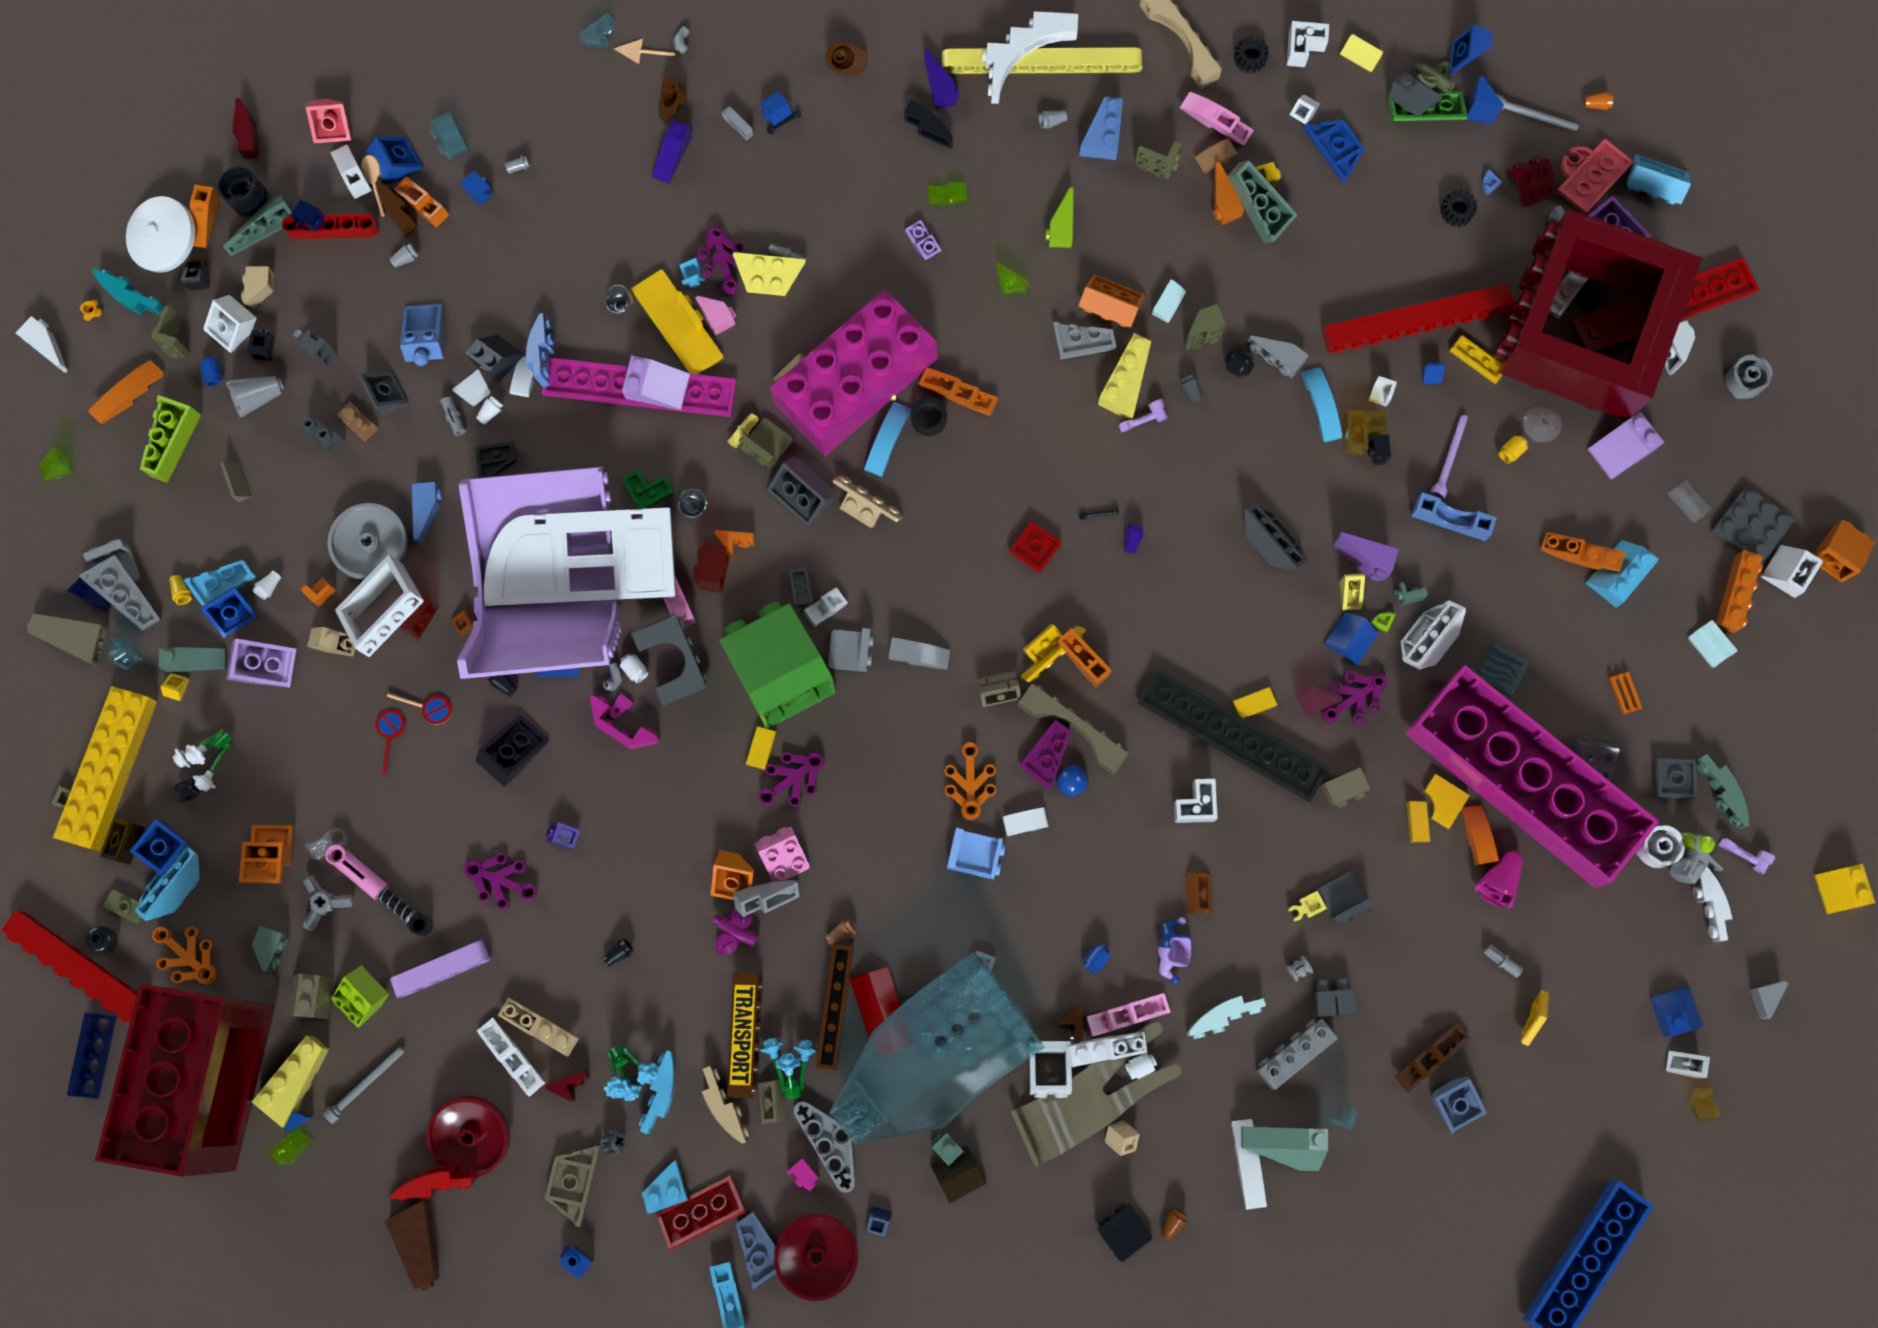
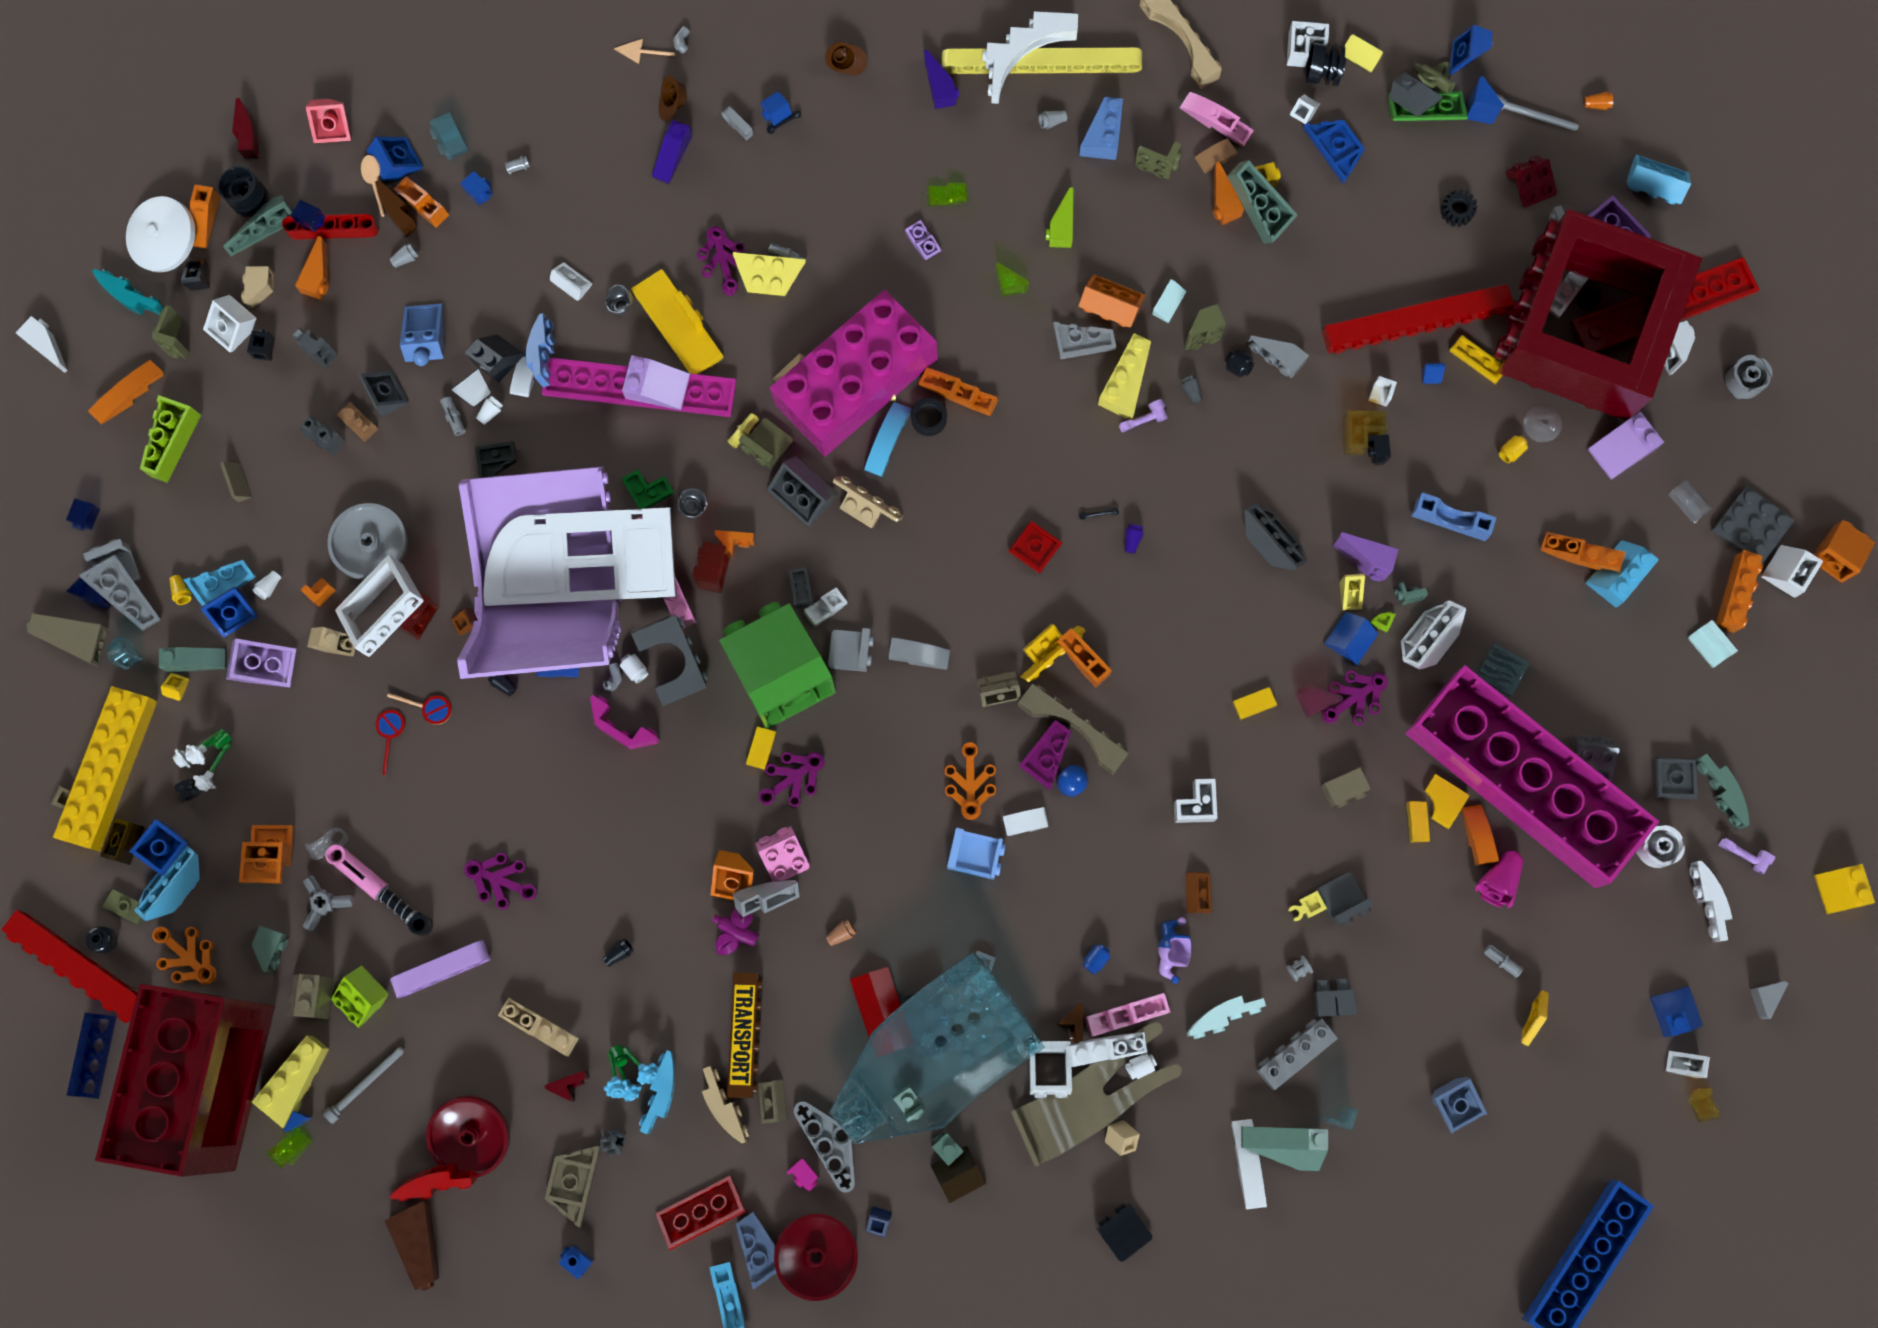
(55, 465): clear neon green slope -> none
(82, 515): none -> clear blue brick
(87, 306): light orange plate -> none
(210, 371): blue brick -> none
(253, 393): light grey cone -> none
(314, 275): none -> orange slope
(350, 171): white slope -> none
(425, 506): medium blue slope -> none
(511, 750): black slope -> none
(511, 1057): white slope -> none
(562, 835): dark purple bracket -> none
(570, 281): none -> white slope
(594, 34): clear light blue slope -> none
(623, 704): dark pink piece -> none
(665, 1190): medium azure wing -> none
(692, 273): medium azure bracket -> none
(716, 314): bright pink slope -> none
(788, 1062): medium azure plant -> none
(835, 1007): reddish brown brick -> none
(909, 1103): none -> sand green bracket
(928, 124): black slope -> none
(1175, 1221): dark orange cone -> none
(1233, 735): pearl dark grey plate -> none
(1251, 44): black tyre -> none
(1323, 403): medium azure slope -> none
(1325, 64): none -> black wheel
(1432, 1057): reddish brown slope -> none
(1439, 489): lavender piece -> none
(1490, 182): medium blue tile -> none
(1592, 174): coral plate -> none
(1632, 691): orange tile -> none
(1695, 858): light grey piece -> none

